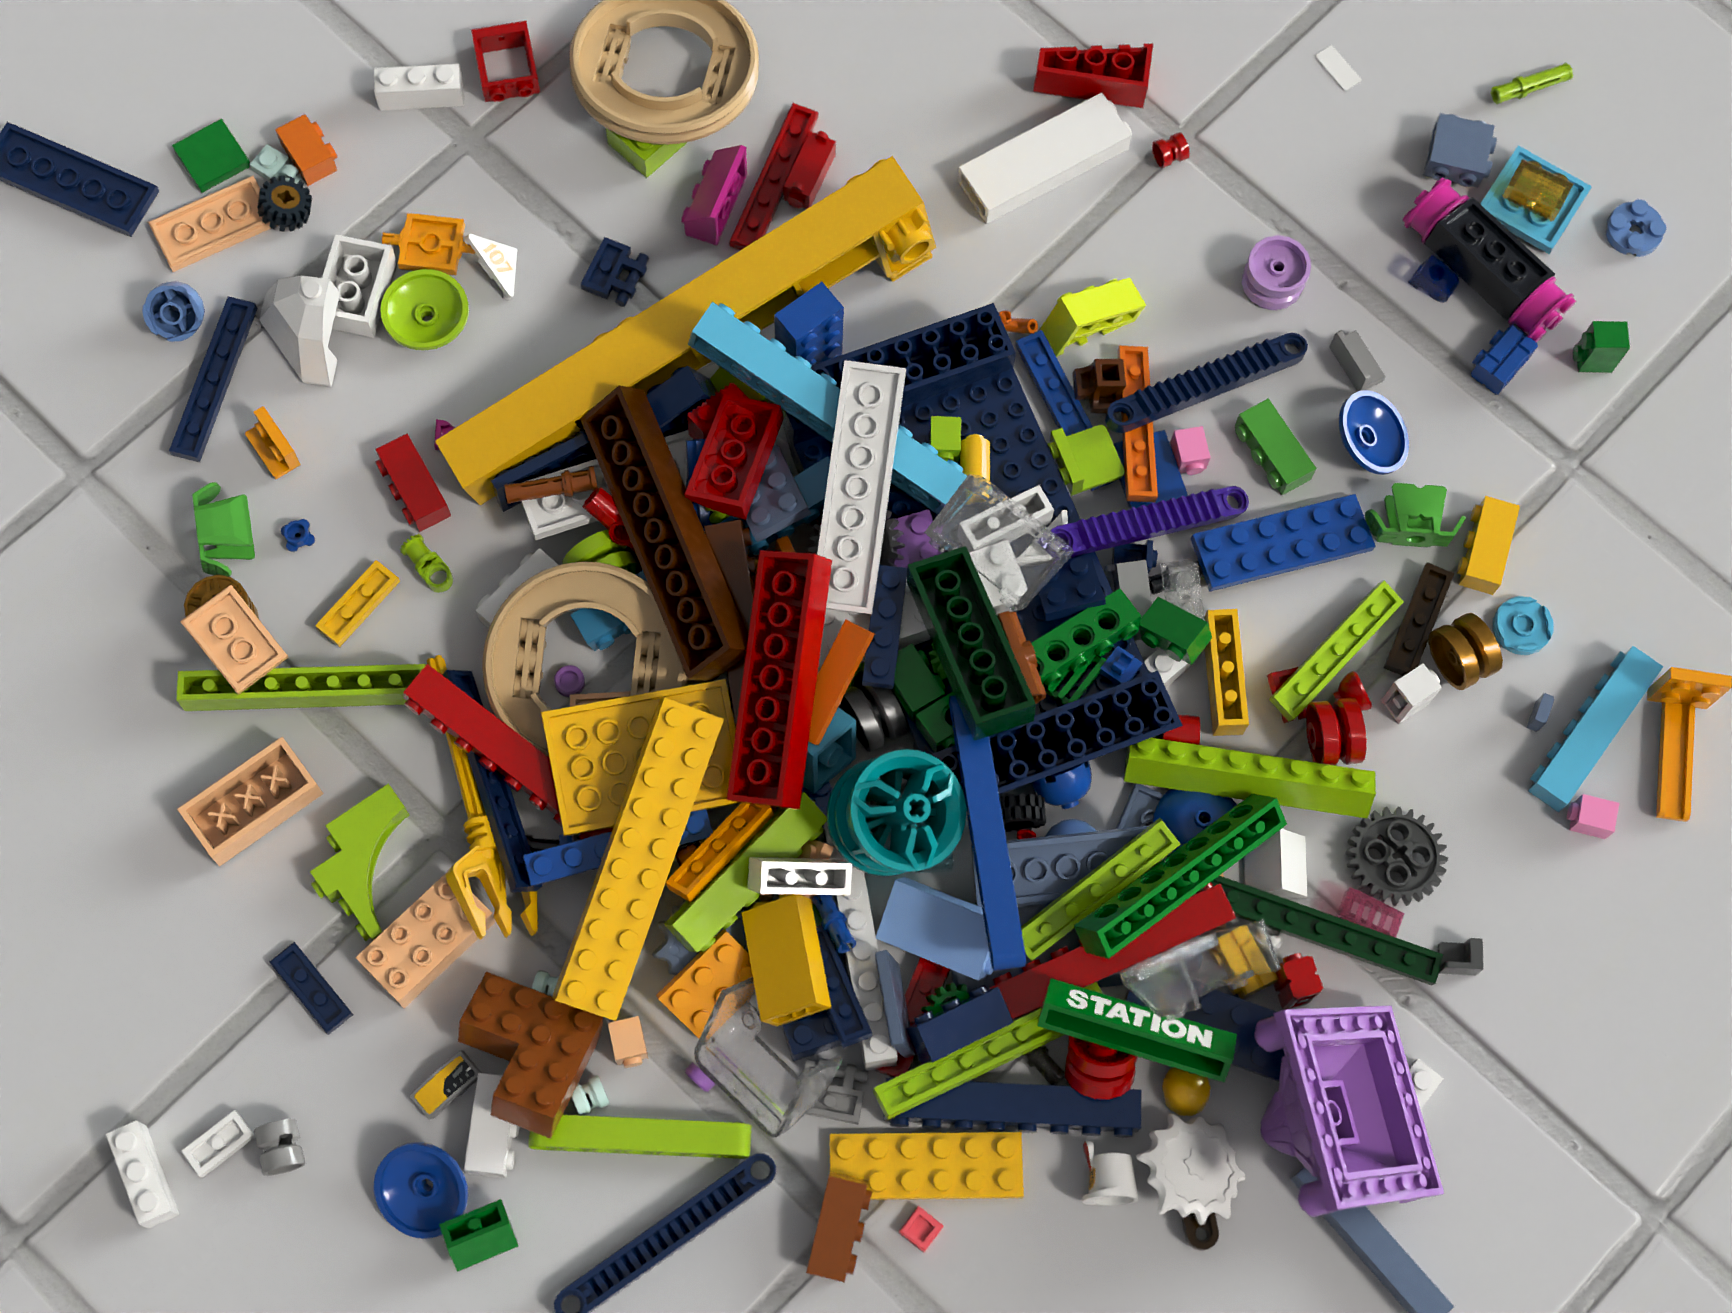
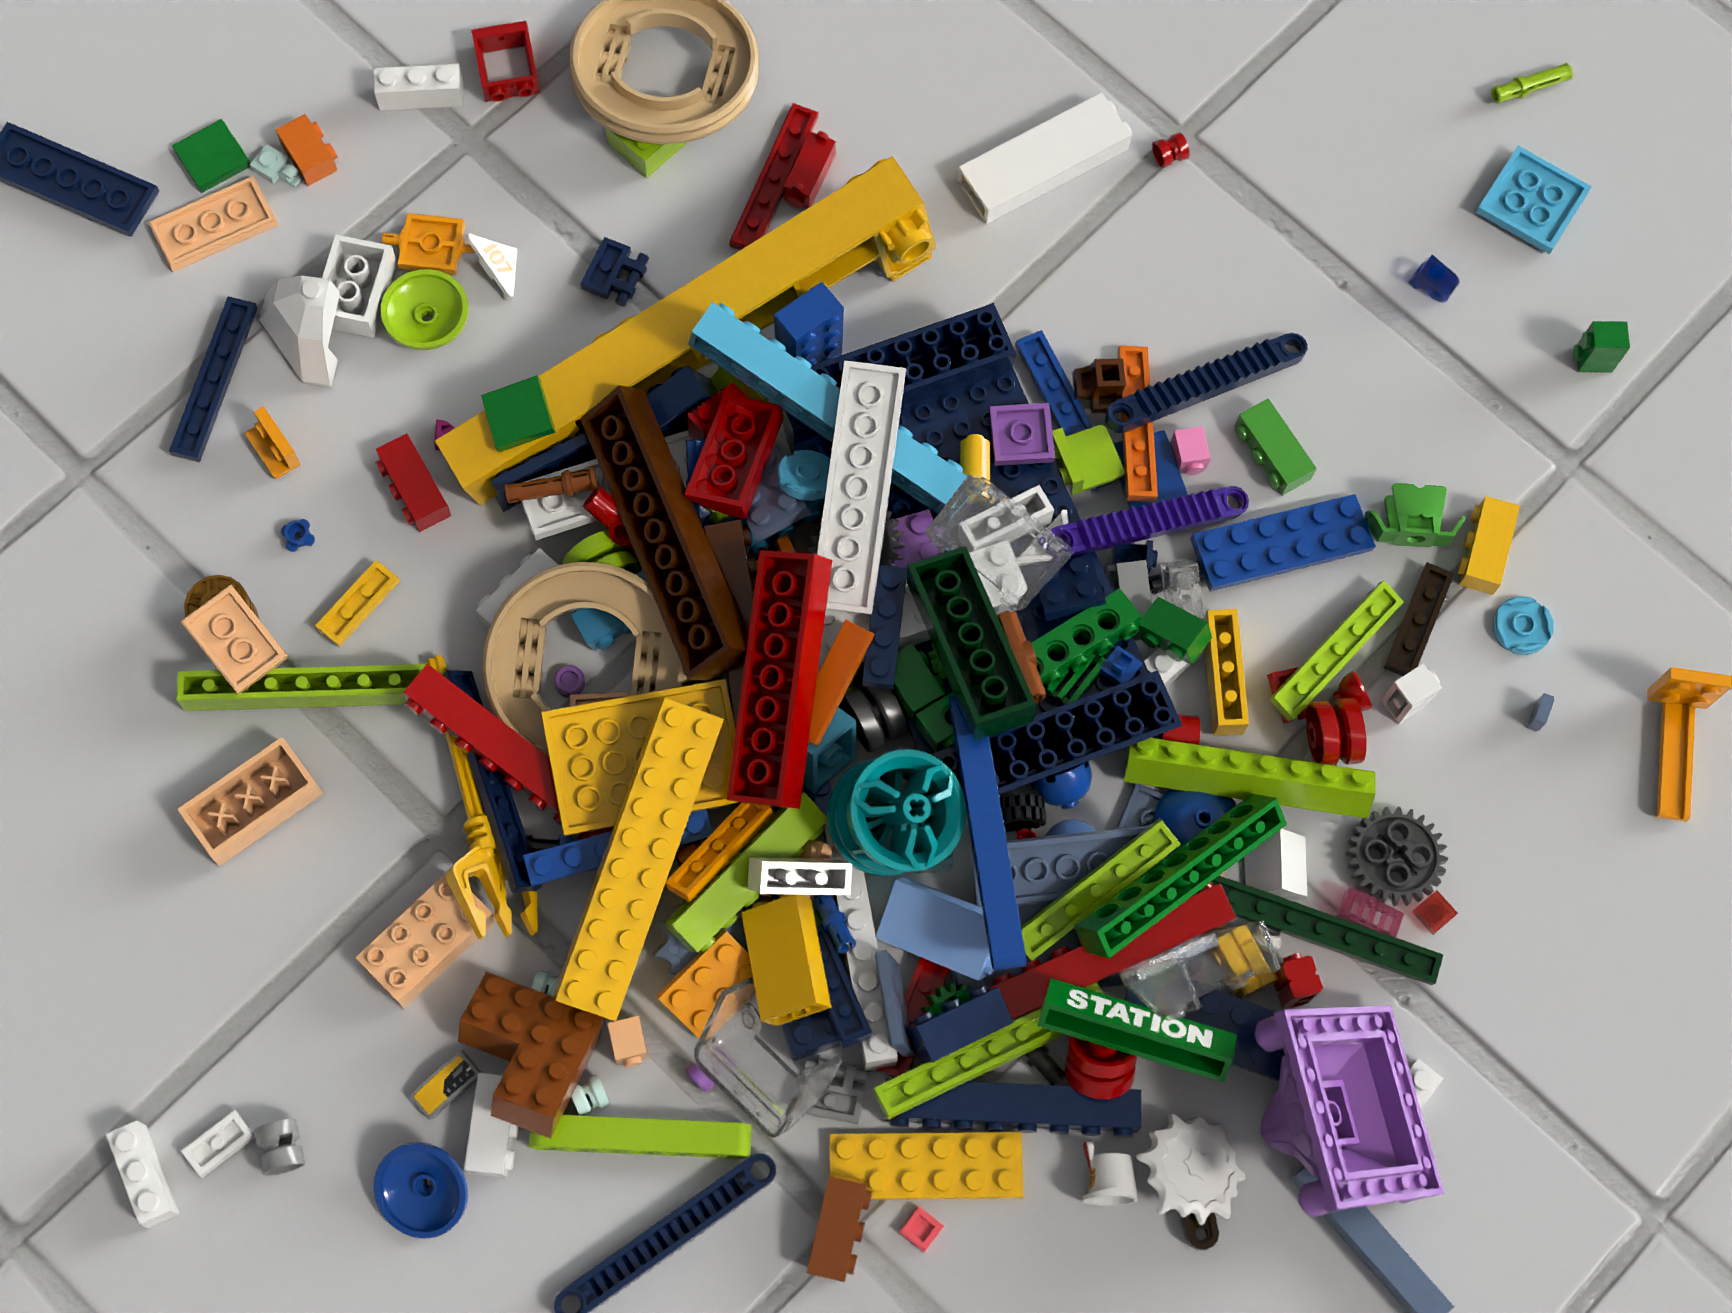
(173, 311): medium blue cylinder -> none
(224, 525): bright green piece -> none
(295, 204): black wheel -> none
(311, 988): dark blue tile -> none
(350, 873): lime arch -> none
(426, 562): lime connector -> none
(478, 1235): green brick -> none
(518, 413): none -> green tile
(716, 194): dark pink slope -> none
(804, 475): none -> medium azure tile
(946, 437): lime brick -> none
(1018, 325): orange arm -> none
(1021, 434): none -> medium lavender plate
(1082, 74): red wedge -> none
(1092, 311): neon yellow wedge -> none
(1185, 1092): yellow hair -> none
(1276, 272): lavender wheel -> none
(1338, 68): white sticker -> none
(1356, 360): light grey panel -> none
(1373, 432): blue dish -> none
(1435, 912): none -> clear red plate
(1460, 150): sand blue brick -> none
(1462, 957): dark grey panel -> none
(1465, 651): pearl gold wheel -> none
(1489, 259): black brick -> none
(1504, 359): blue brick -> none
(1538, 189): clear yellow brick -> none
(1593, 816): bright pink brick -> none
(1595, 728): medium azure brick -> none
(1639, 214): medium blue plate -> none

